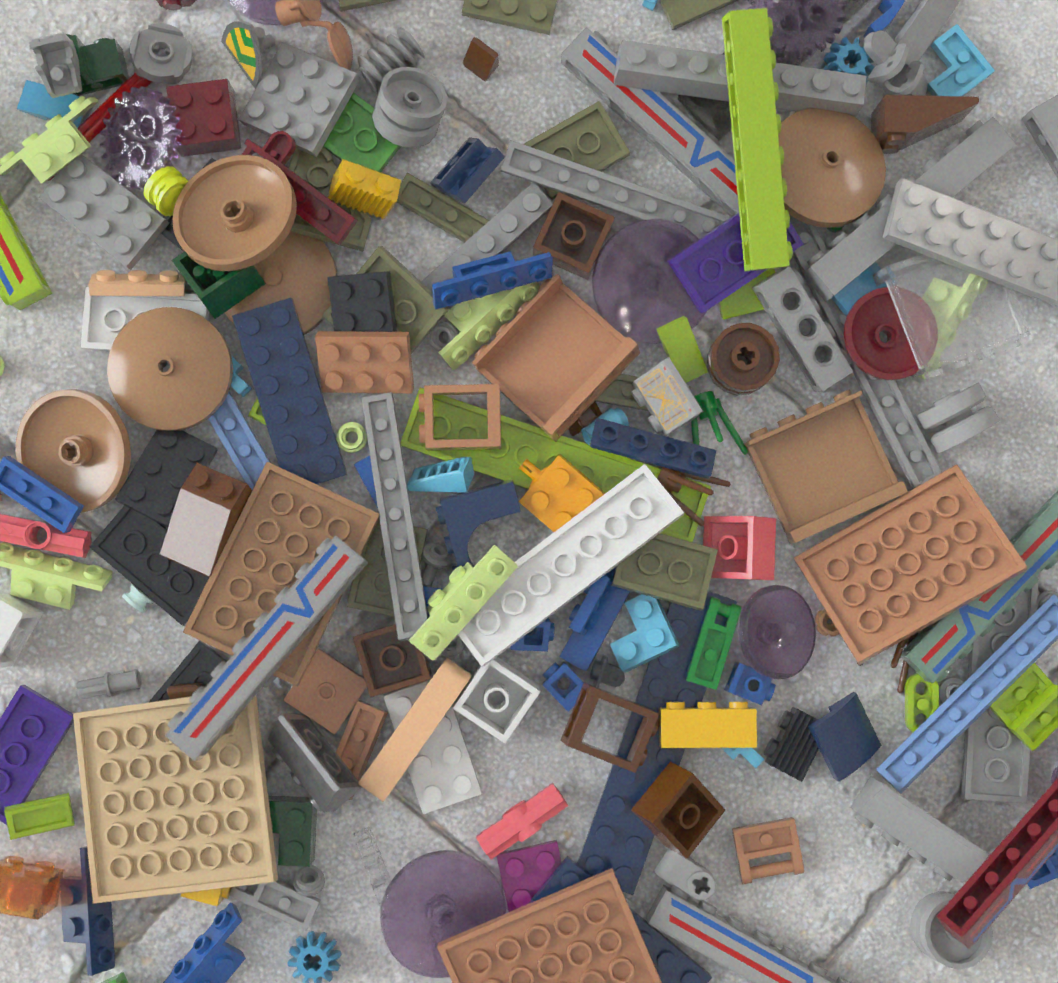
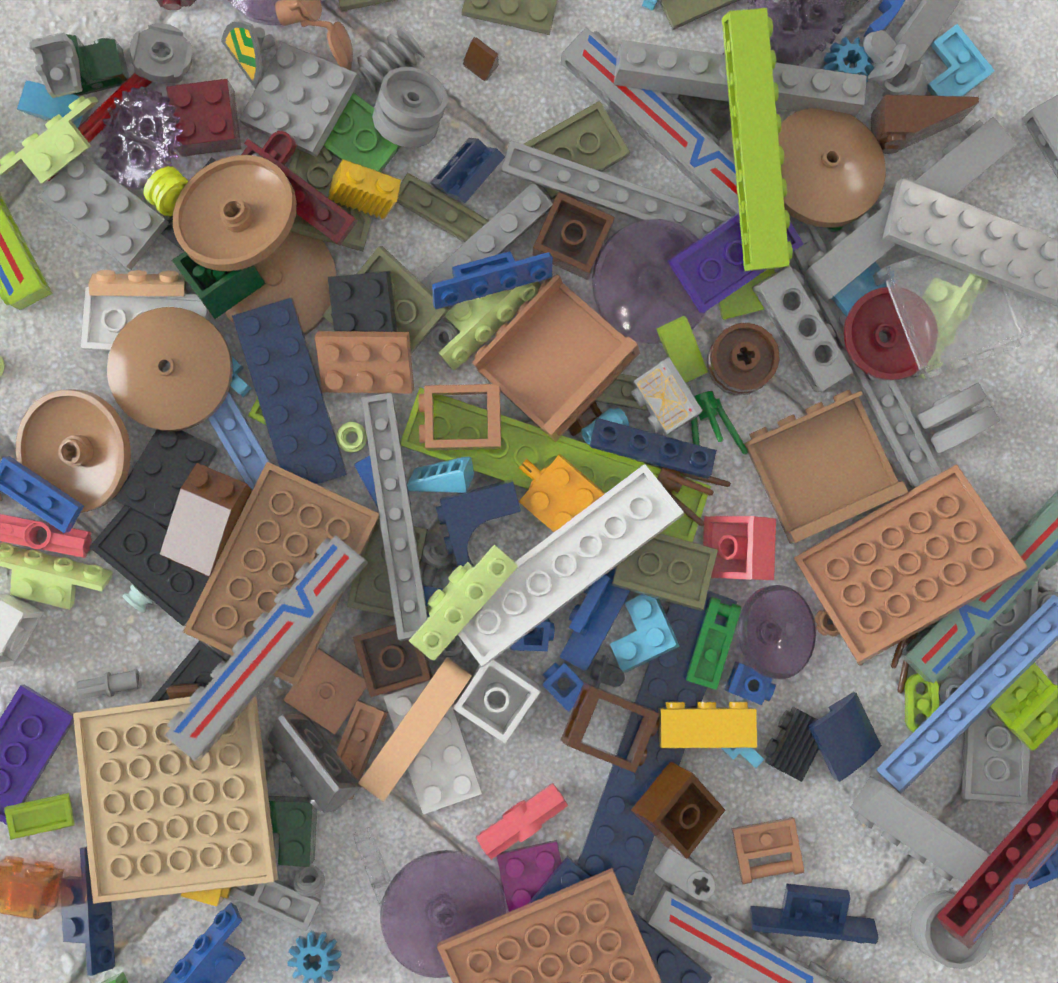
(814, 913): none -> dark blue bracket

